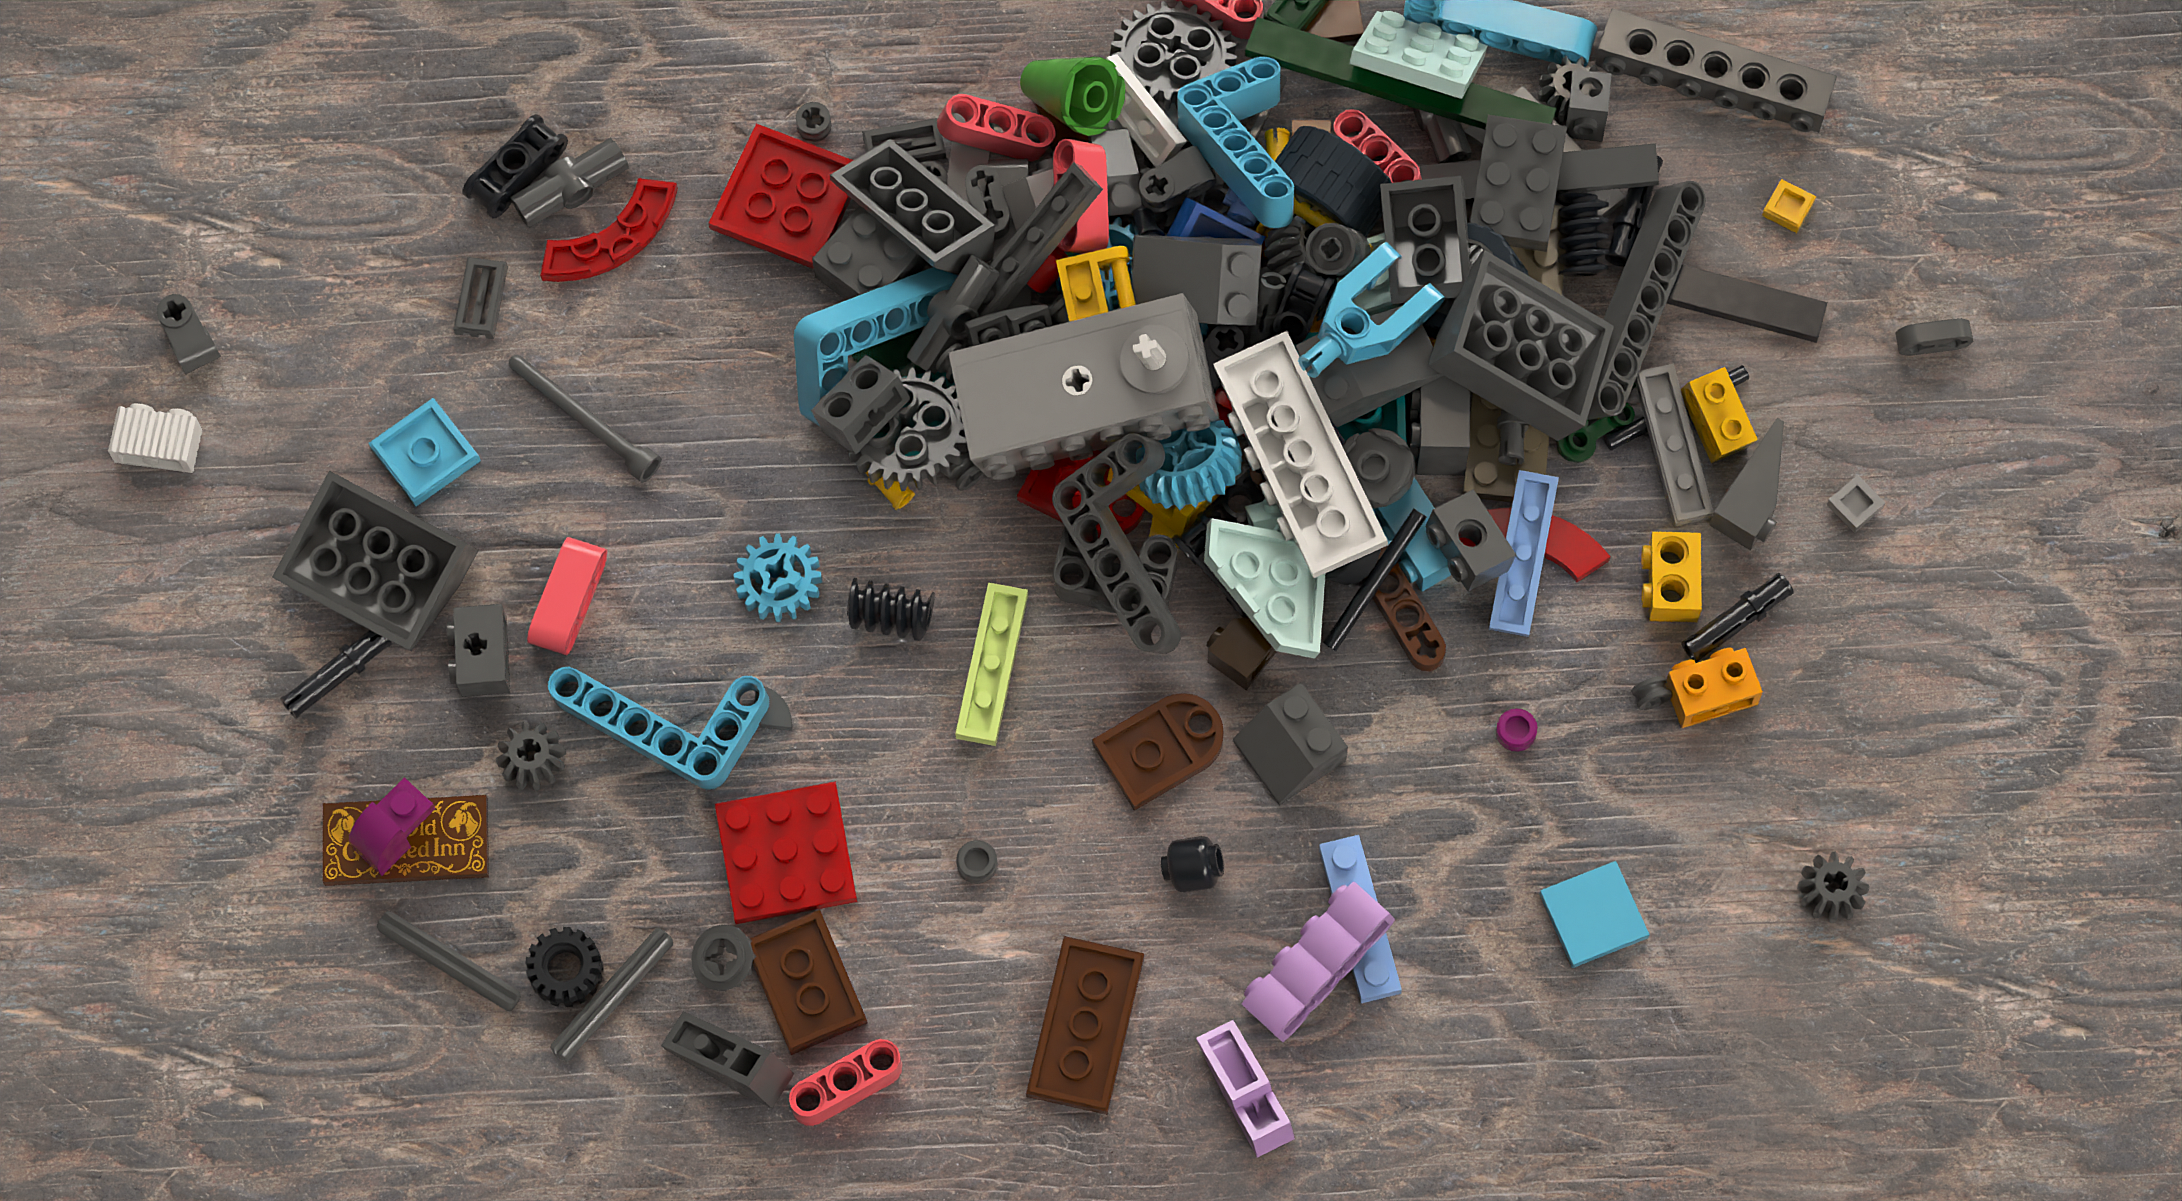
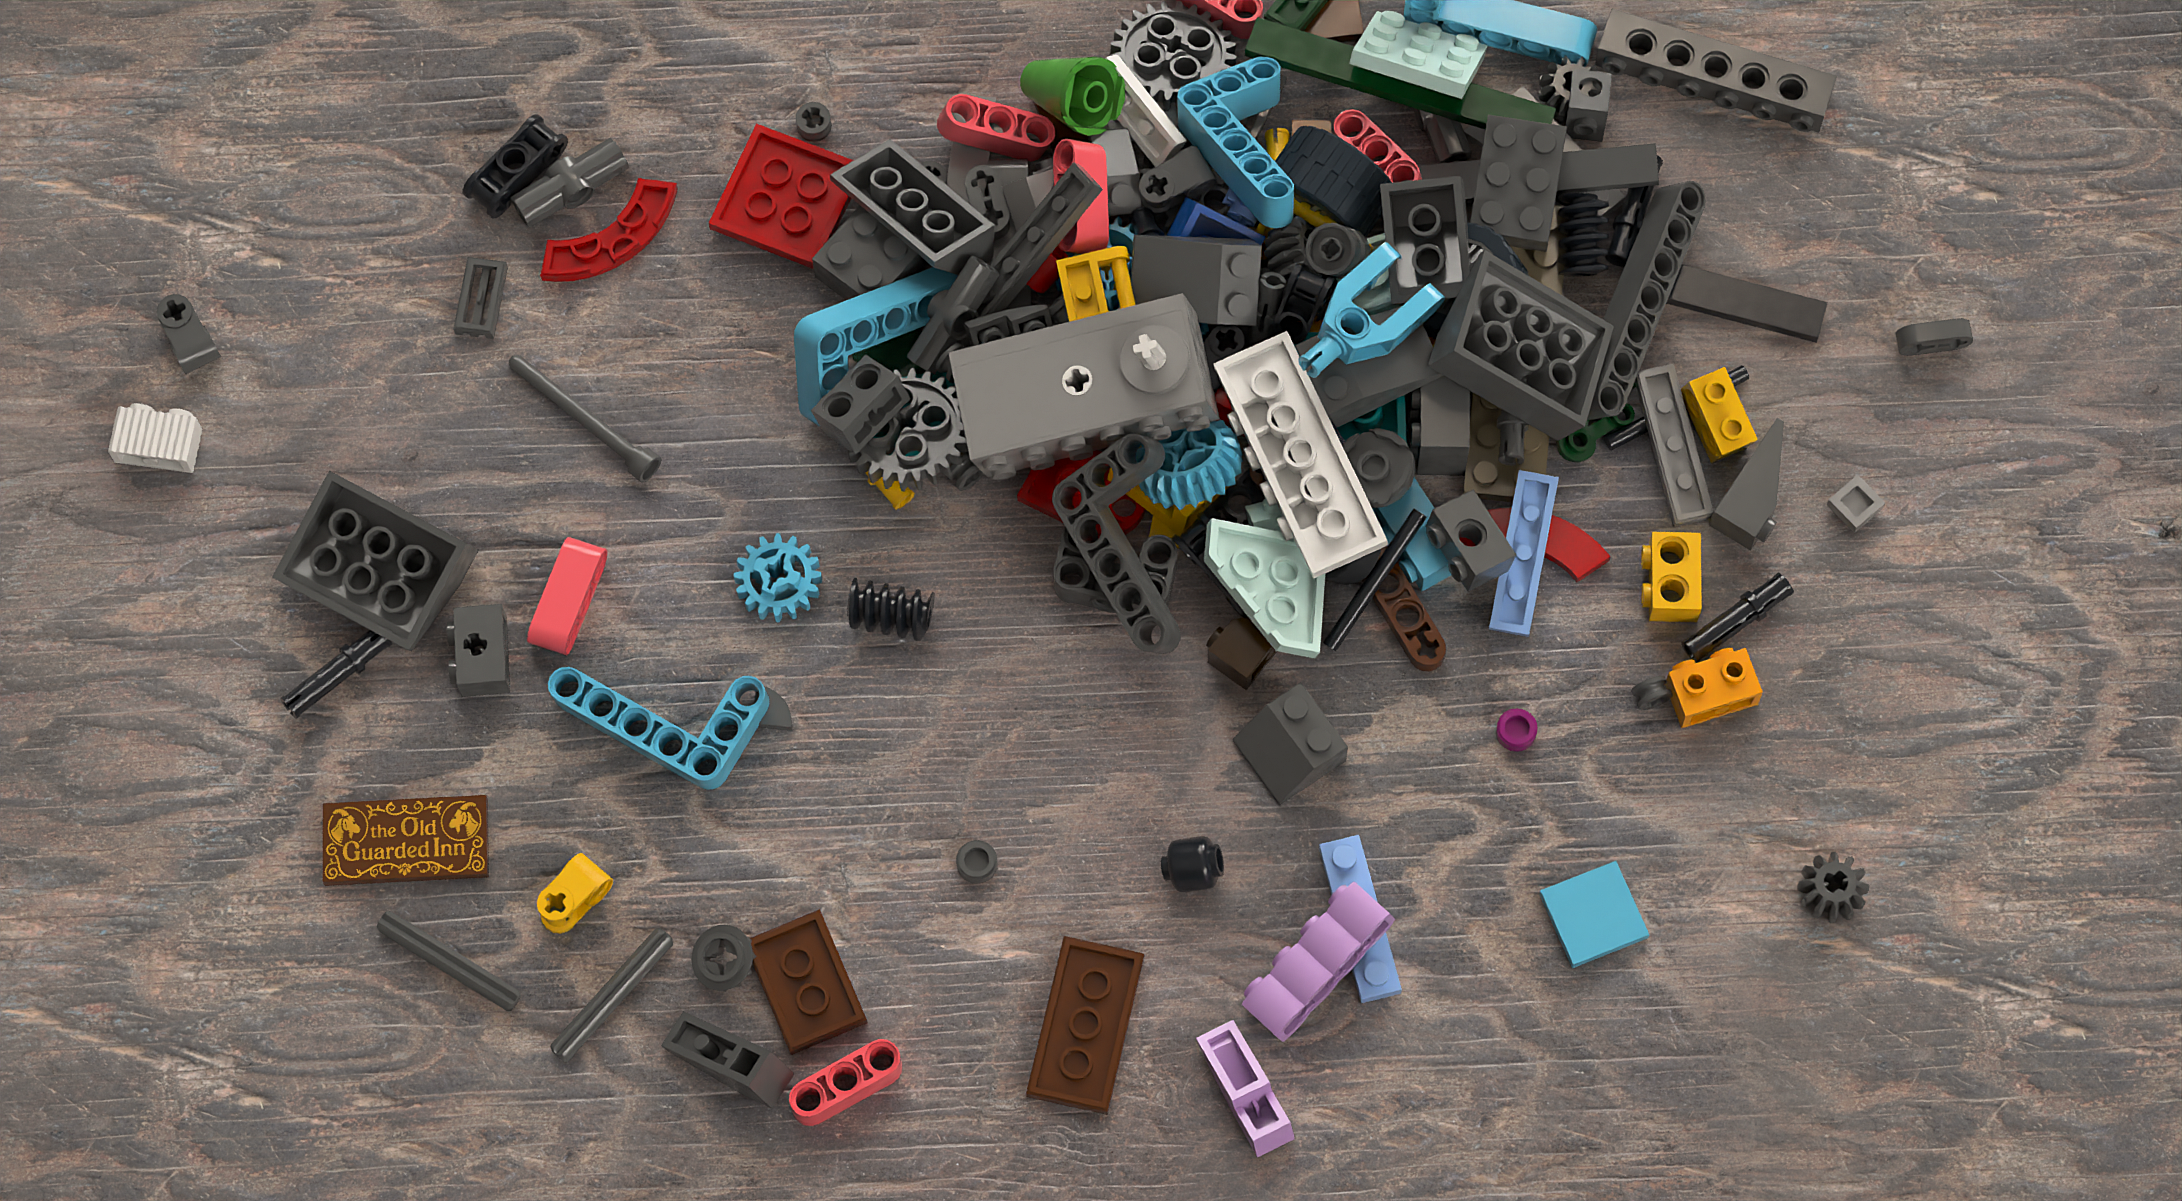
(383, 828): magenta brick -> none
(424, 452): medium azure tile -> none
(545, 759): dark grey gear -> none
(555, 944): black tyre -> none
(577, 889): none -> yellow piece
(785, 853): red plate -> none
(909, 129): dark grey tile -> none
(991, 664): yellowish green plate -> none
(1158, 748): reddish brown tile -> none
(1789, 206): yellow tile -> none

